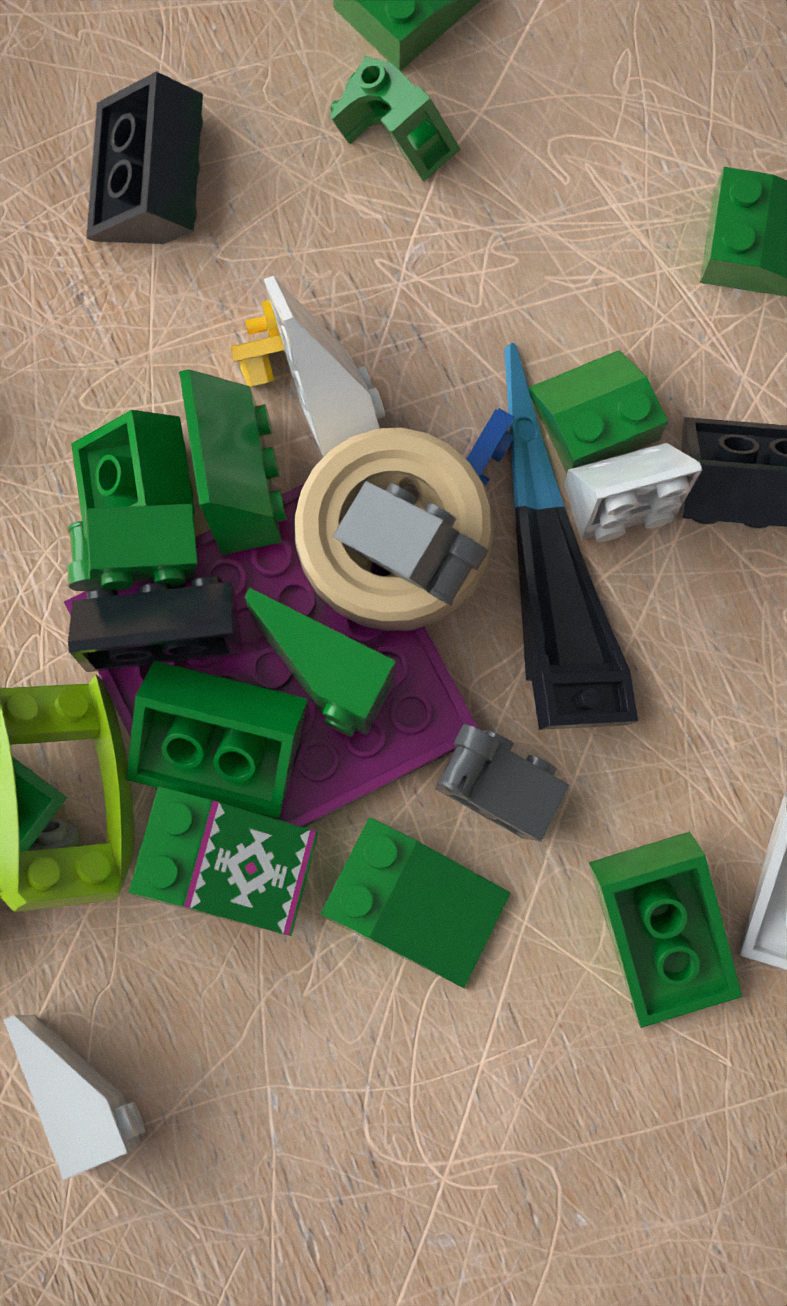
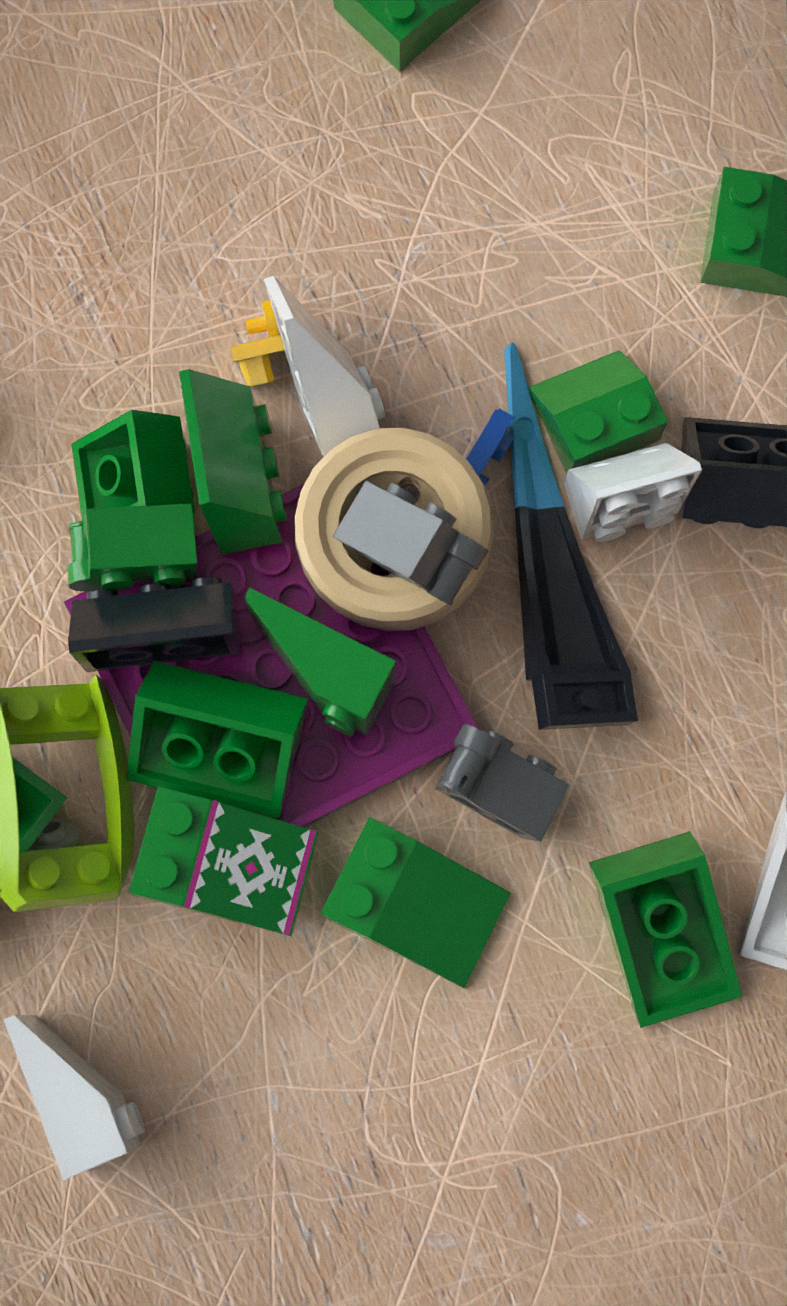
(145, 163): black slope -> none
(410, 121): green tile -> none

